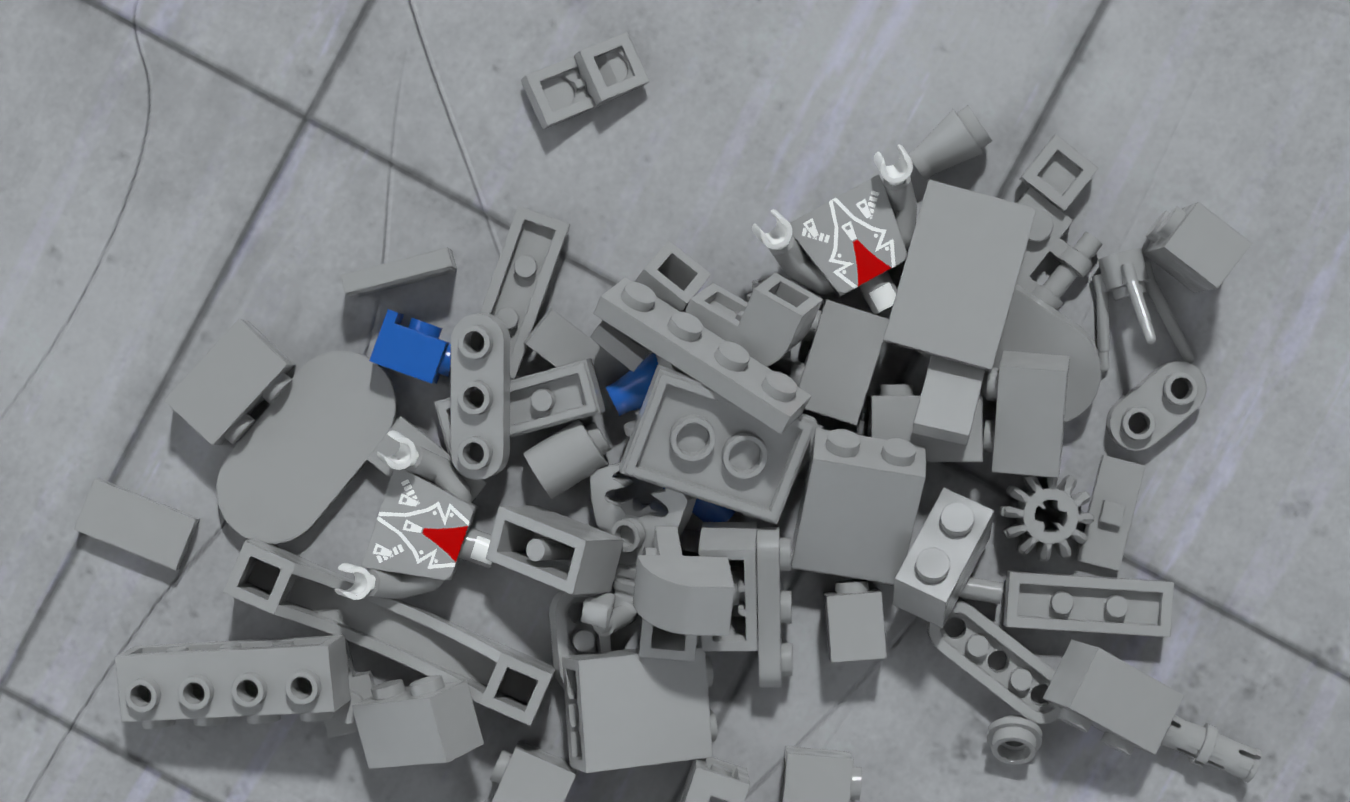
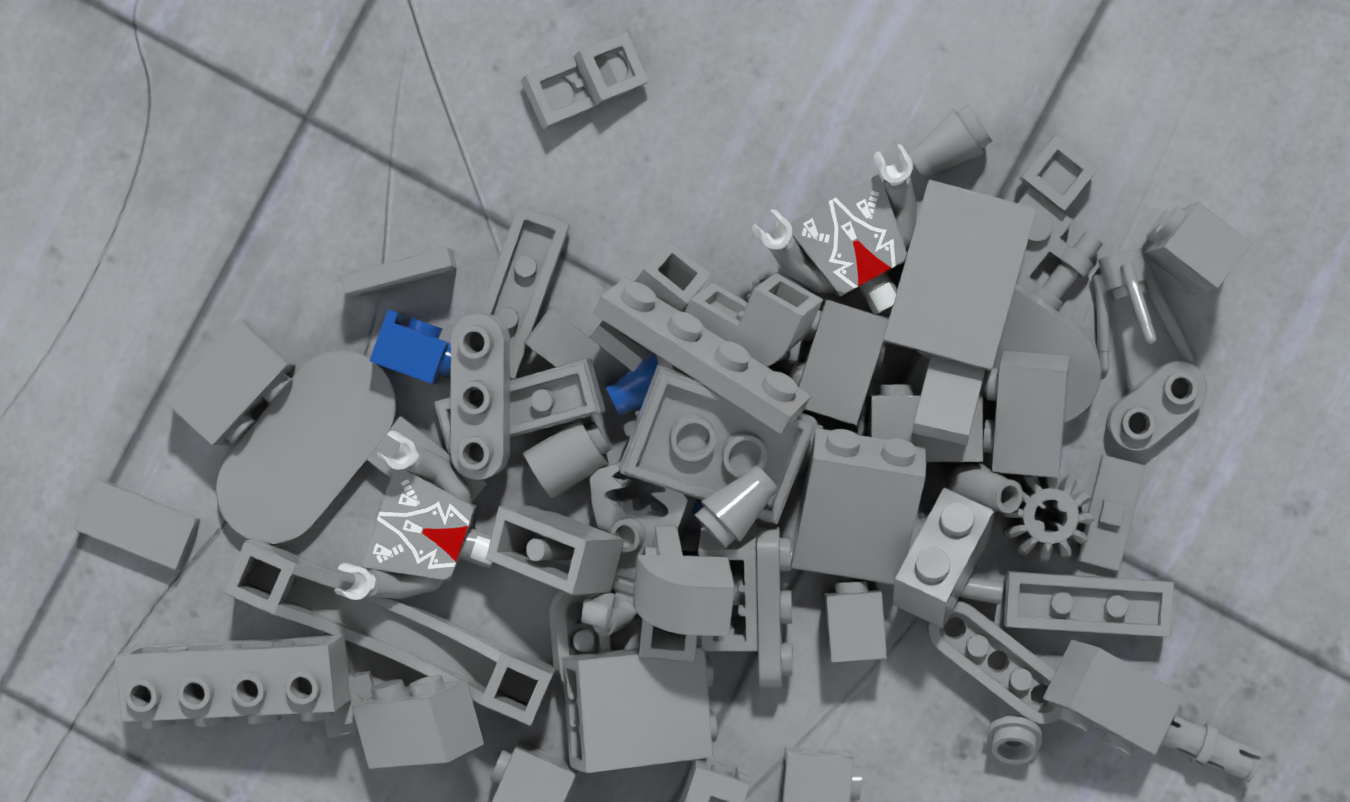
(736, 506): none -> light grey cone
(985, 487): none -> light grey cone

